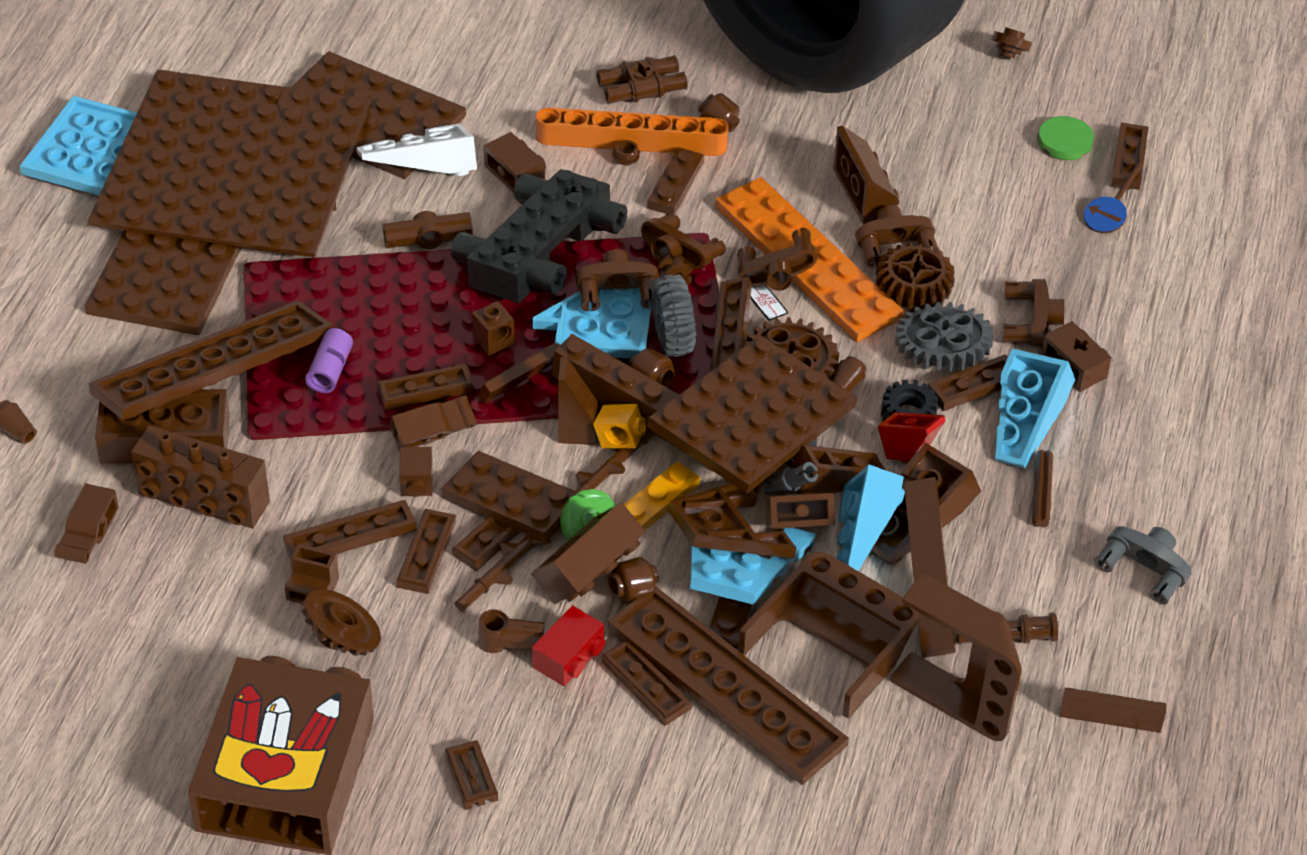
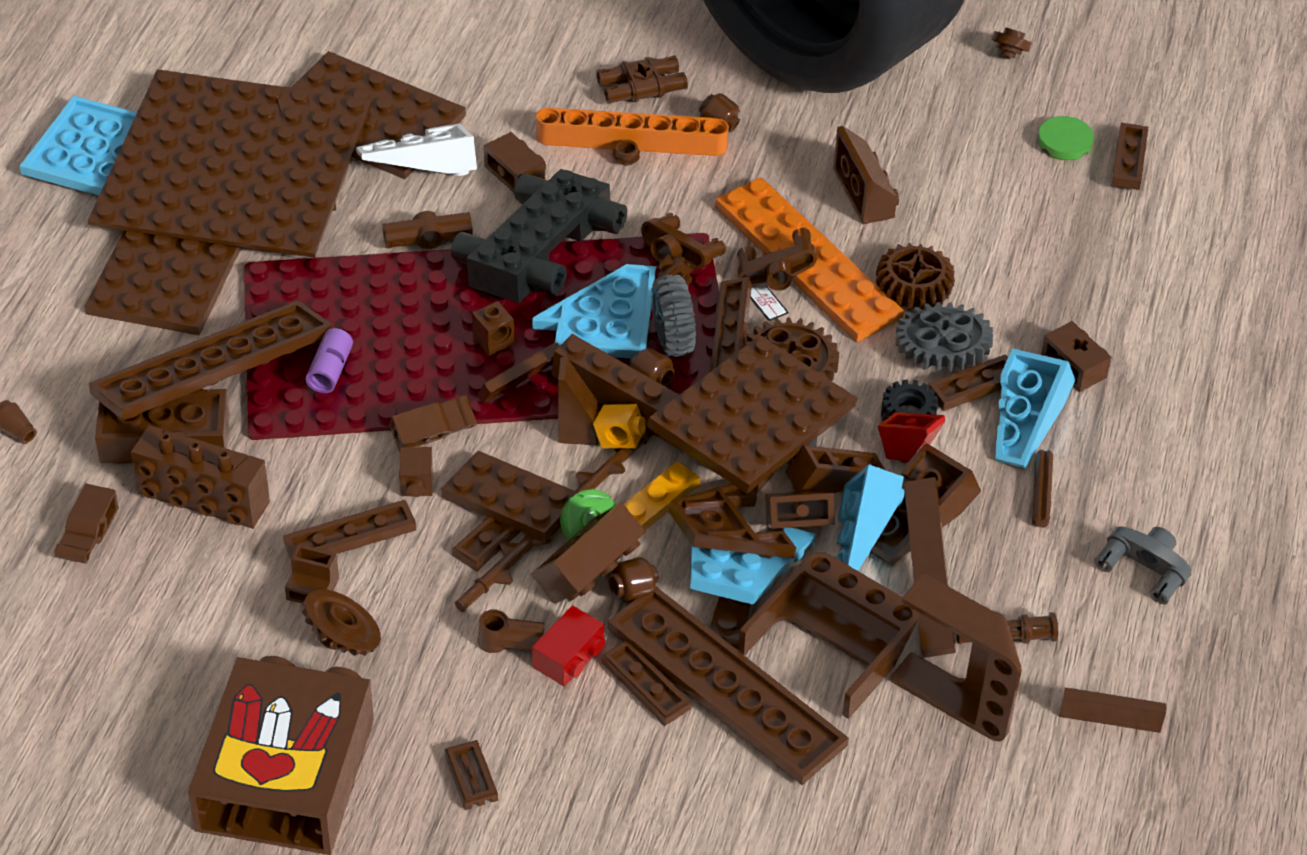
(425, 387): reddish brown tile -> none
(426, 551): reddish brown tile -> none
(615, 273): reddish brown connector -> none
(675, 181): reddish brown plate -> none
(791, 479): dark grey pin -> none
(849, 373): reddish brown cone -> none
(893, 228): reddish brown connector -> none
(1046, 311): reddish brown connector -> none
(1109, 213): blue piece -> none

